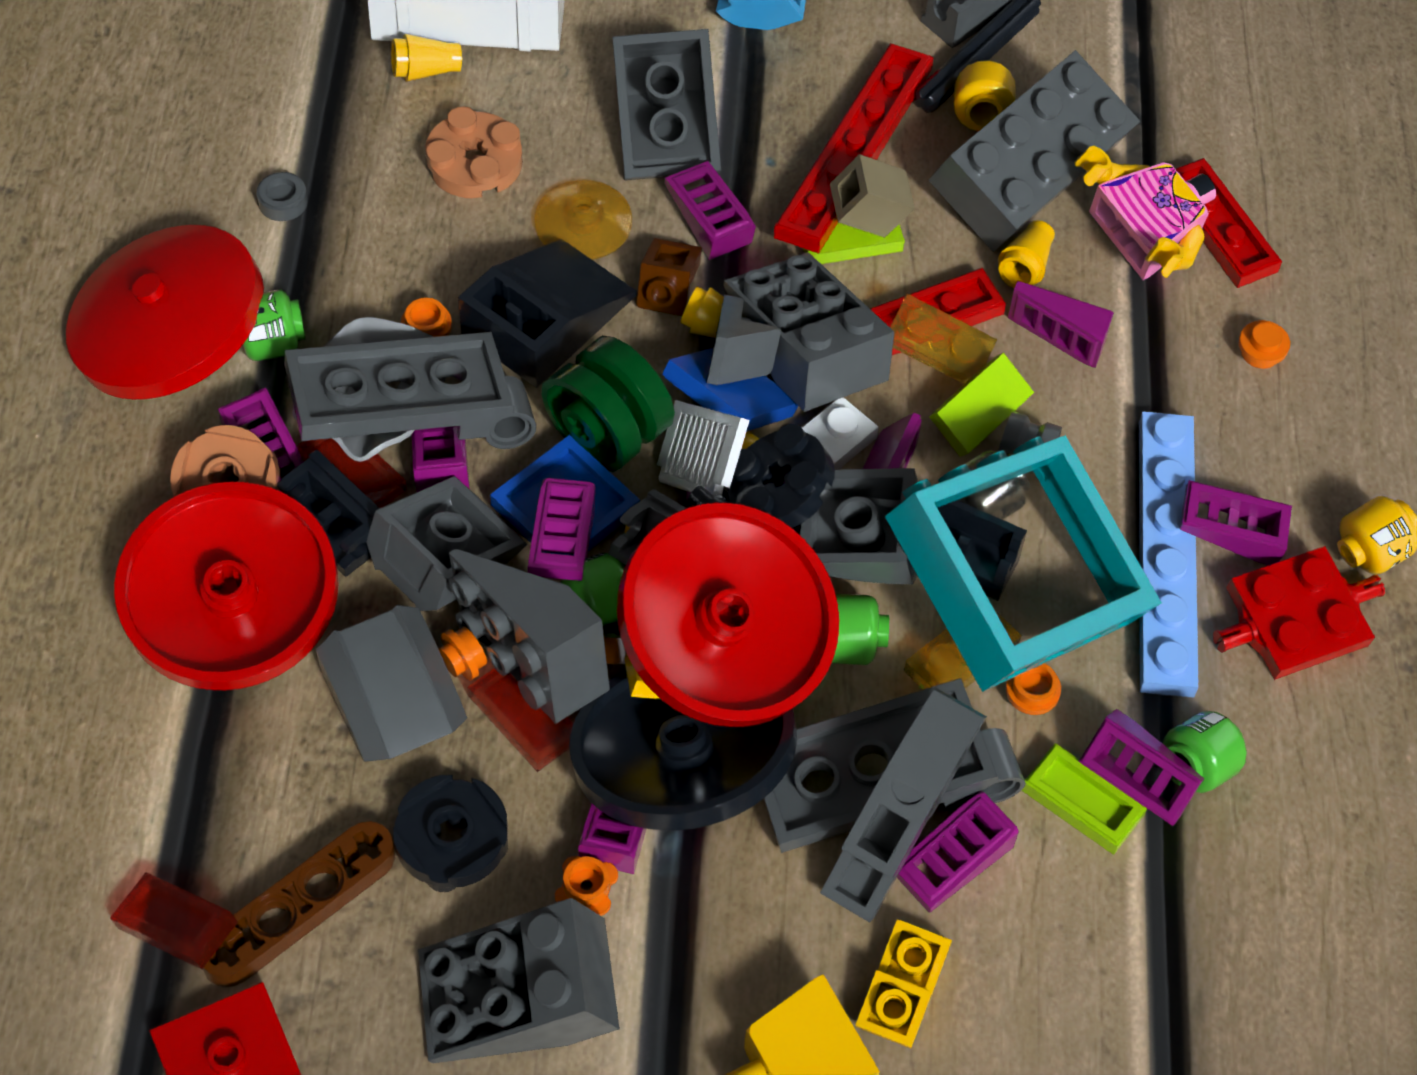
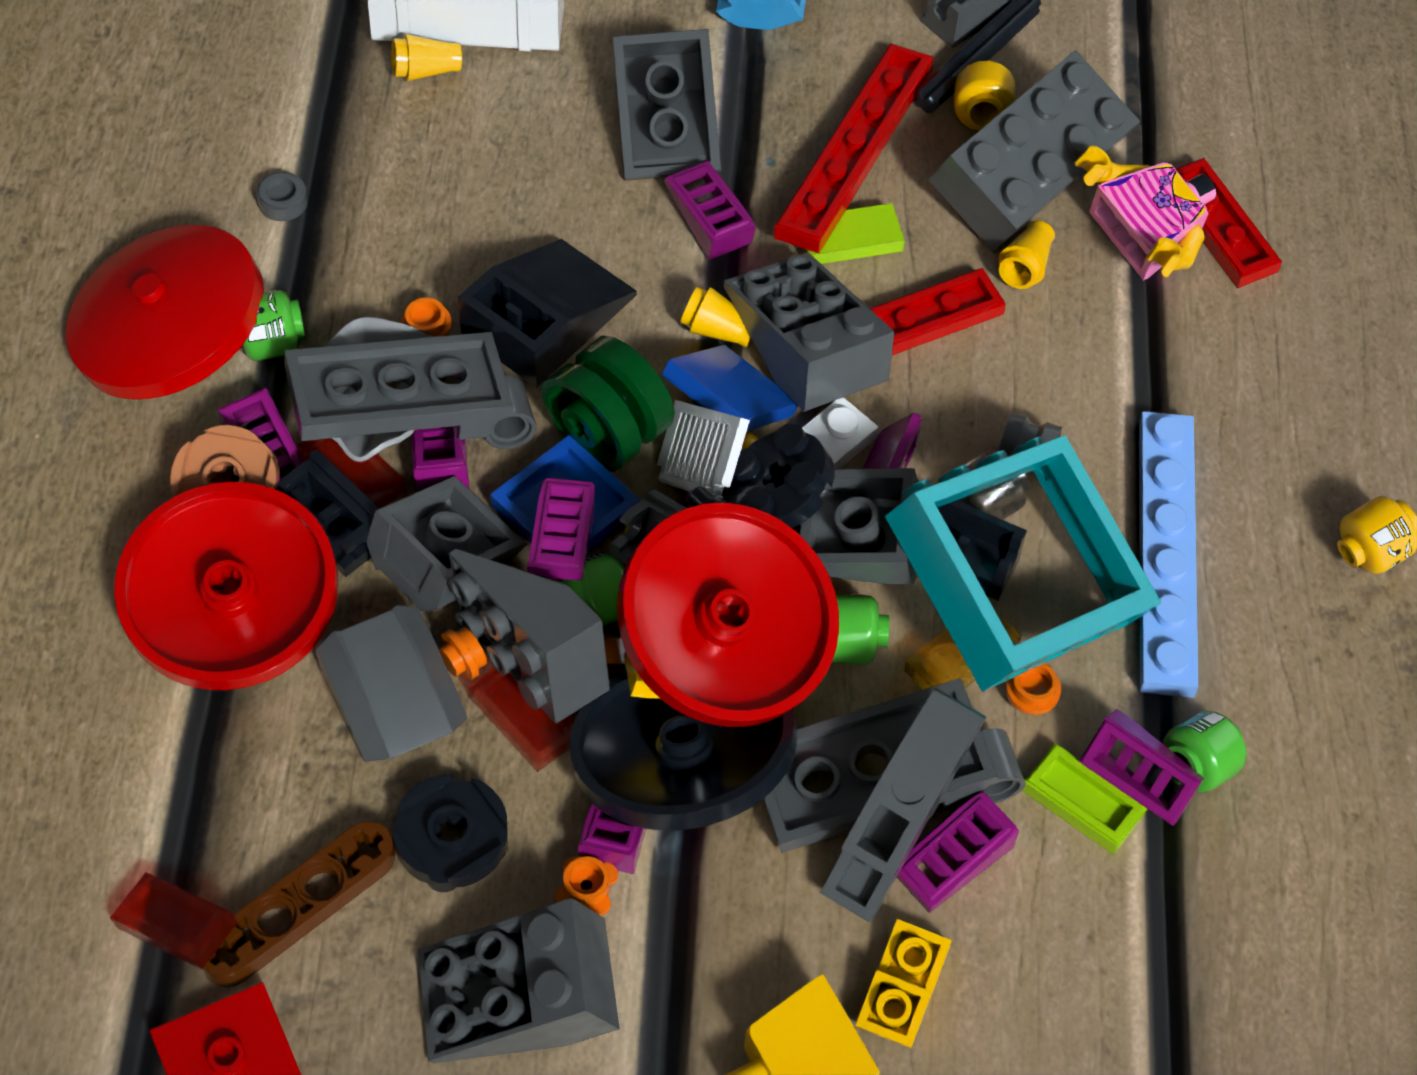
(469, 131): nougat plate -> none
(594, 231): clear yellow dish -> none
(667, 276): reddish brown bracket -> none
(741, 346): dark grey slope -> none
(872, 196): dark tan brick -> none
(940, 340): clear yellow plate -> none
(981, 404): lime tile -> none
(1062, 321): magenta slope -> none
(1256, 511): magenta slope -> none
(1263, 344): orange plate -> none
(1299, 612): red plate -> none

